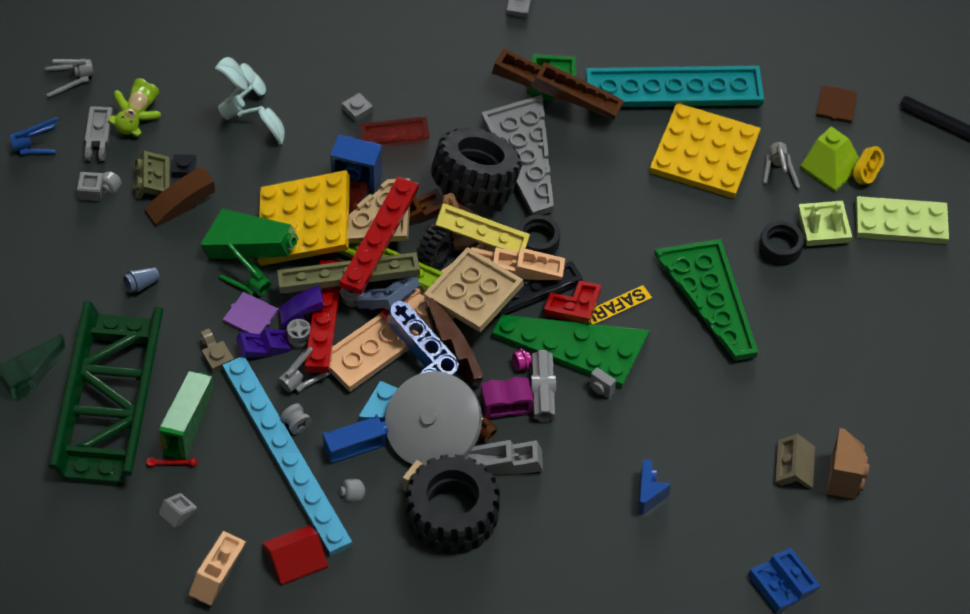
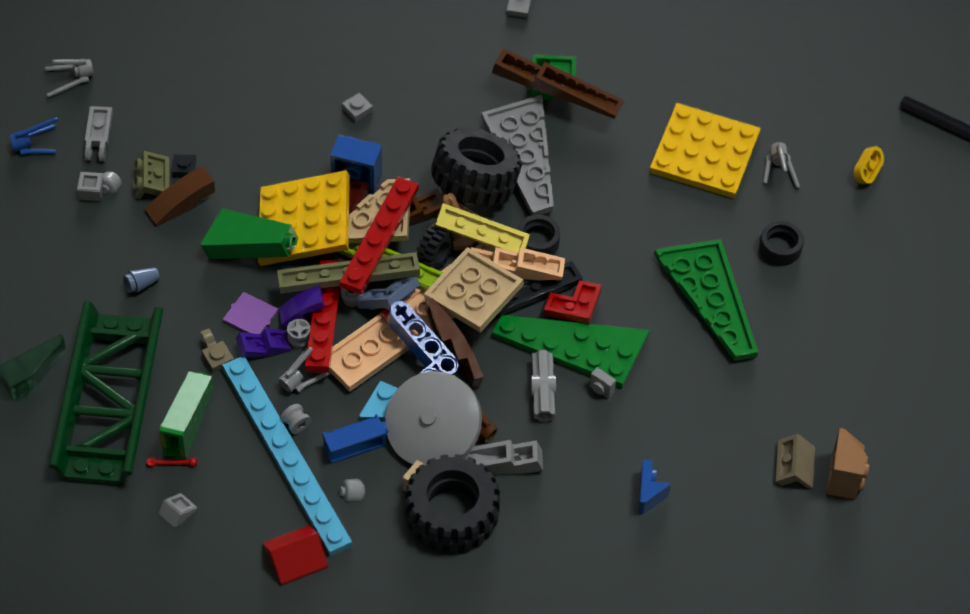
(140, 98): lime piece -> none
(216, 568): light nougat slope -> none
(234, 104): light aqua plant -> none
(257, 281): green plant -> none
(395, 130): clear red plate -> none
(506, 397): magenta brick -> none
(521, 360): dark pink plate -> none
(620, 304): sticker -> none
(680, 85): teal plate -> none
(783, 580): blue slope -> none
(824, 223): yellowish green plate -> none
(831, 159): lime slope -> none
(836, 104): reddish brown piece -> none
(902, 220): yellowish green plate -> none

